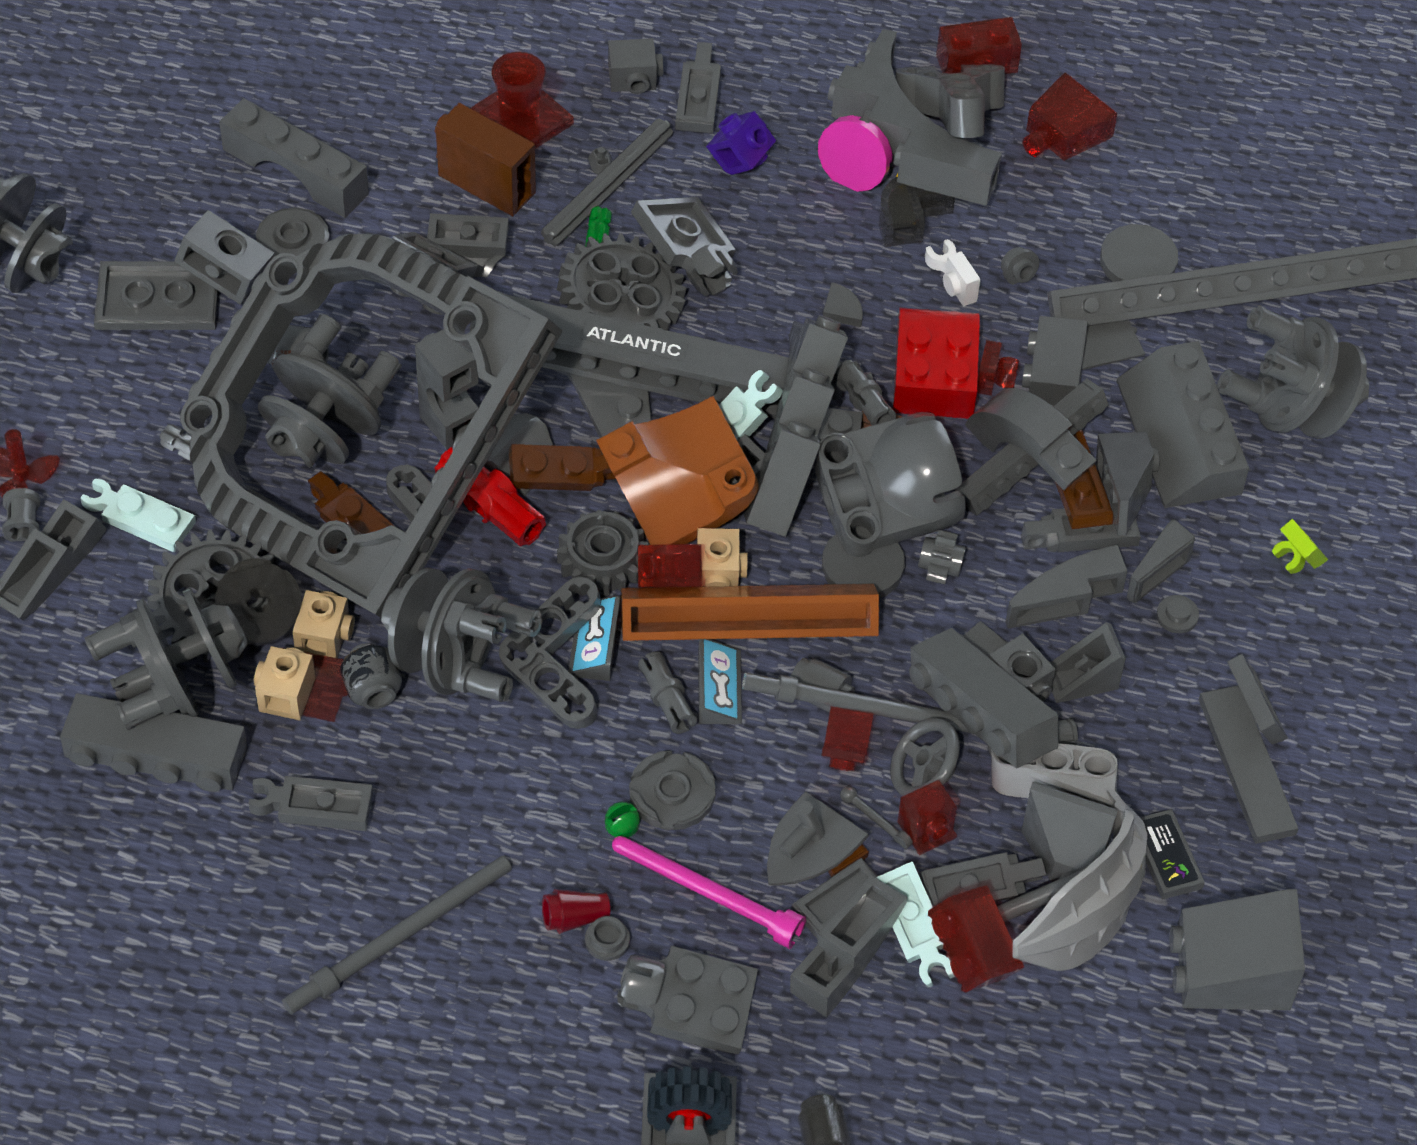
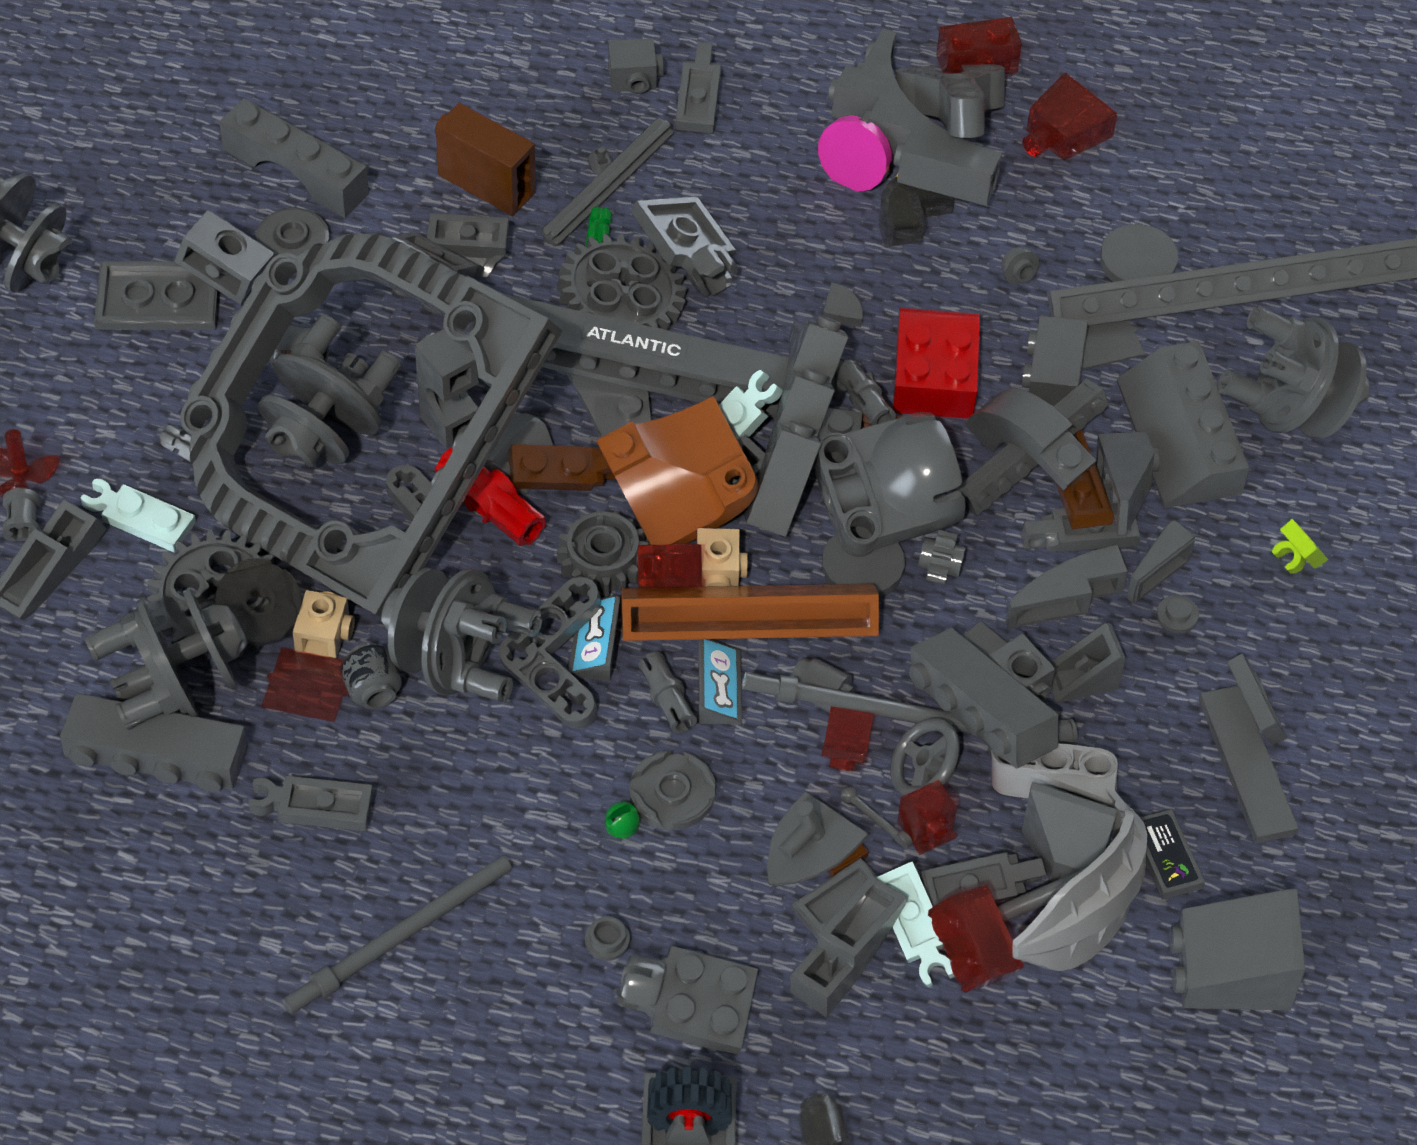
(284, 682): tan brick -> none
(345, 505): reddish brown hinge -> none
(521, 102): clear red plant -> none
(572, 909): dark red cone -> none
(741, 142): dark purple brick -> none
(779, 923): dark pink piece -> none
(959, 275): white plate -> none
(996, 369): clear red tile -> none

